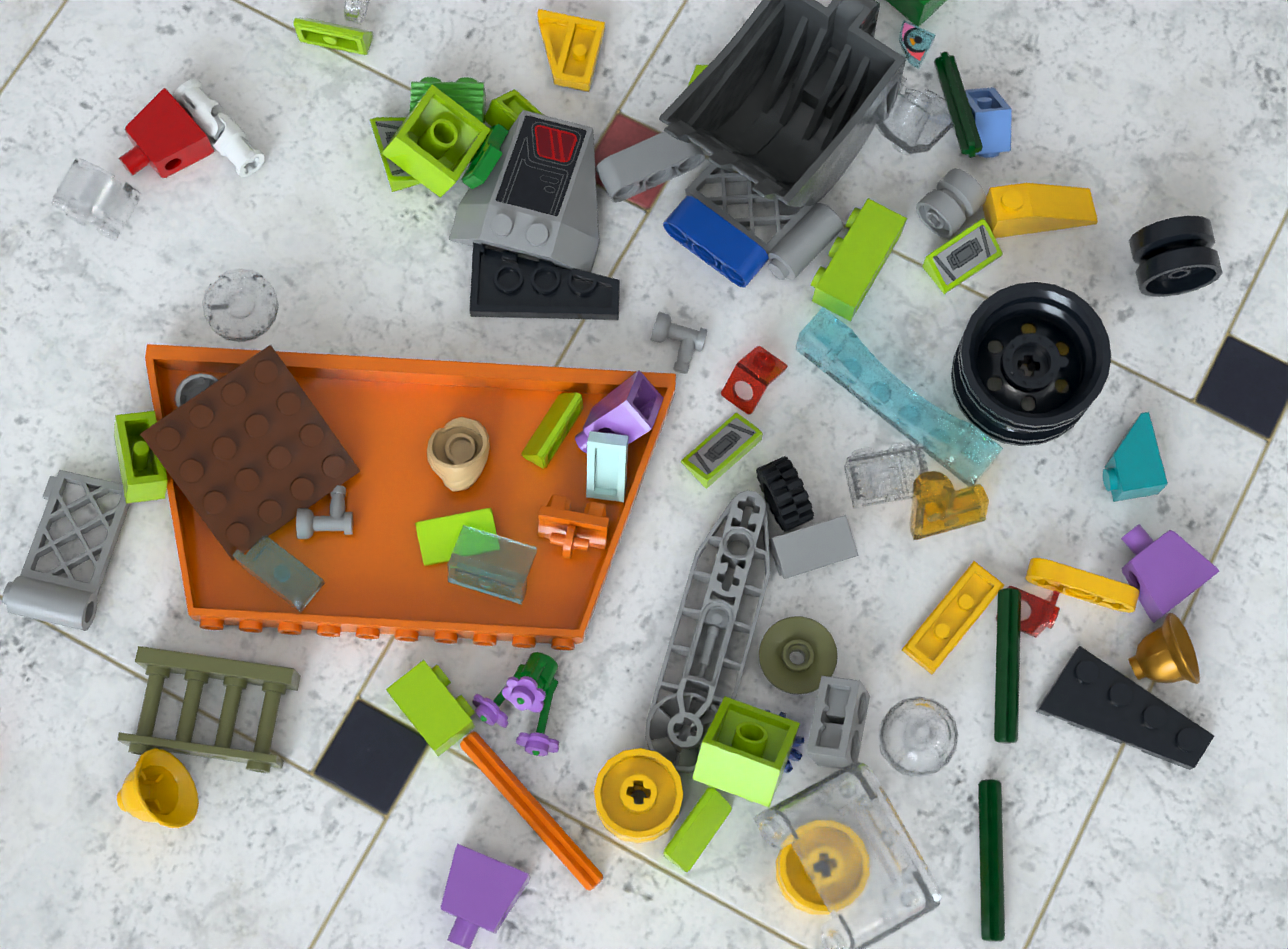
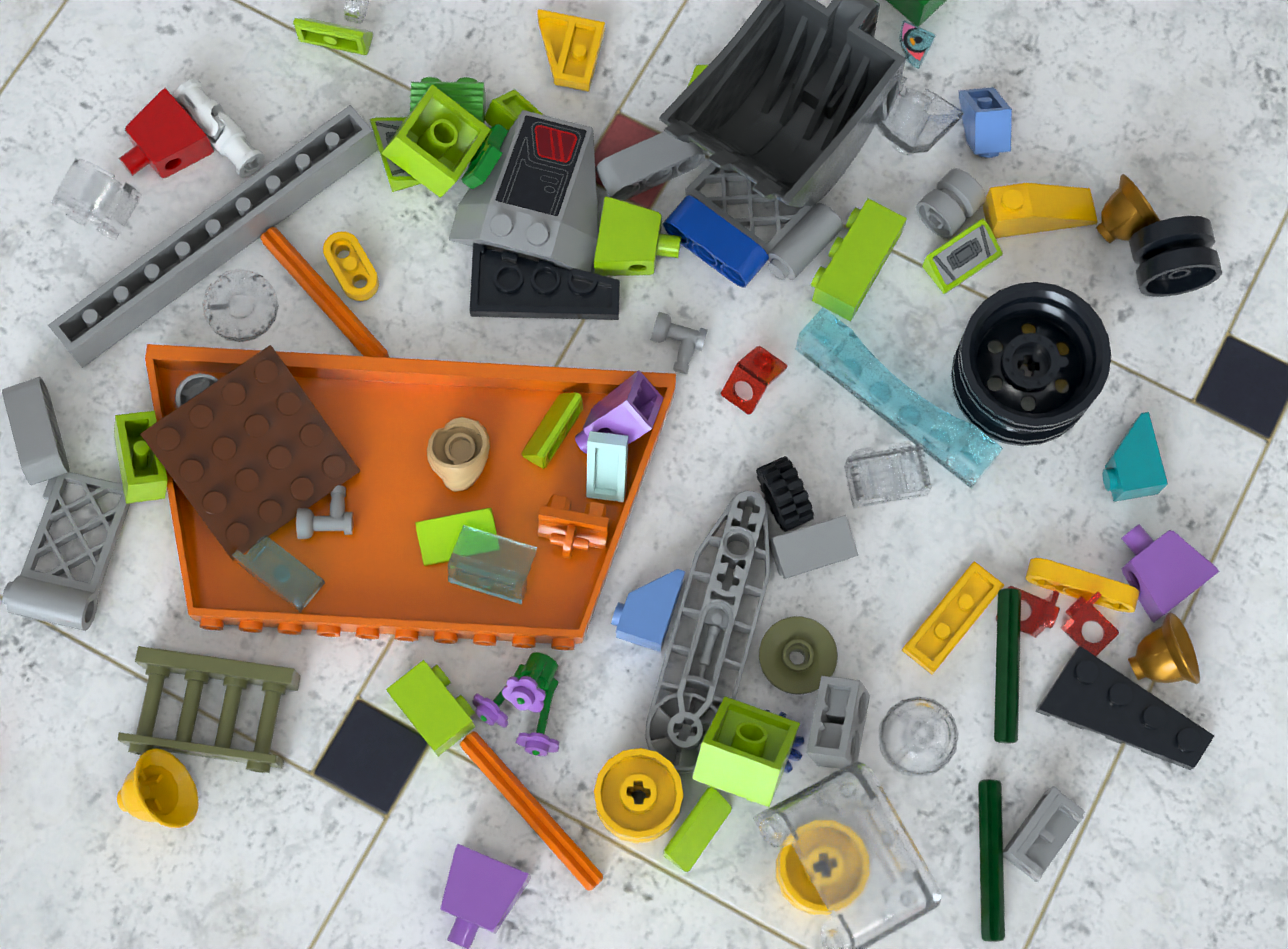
(35, 431): none -> light grey beam
(214, 236): none -> light grey brick
(322, 294): none -> orange axle
(351, 268): none -> yellow plate
(631, 240): none -> lime torso
(649, 611): none -> medium blue slope
(722, 449): slope -> none
(941, 508): clear yellow brick -> none
(958, 105): dark green axle -> none
(1043, 833): none -> light grey hinge
(1082, 612): none -> clear red bracket
(1125, 212): none -> pearl gold hat

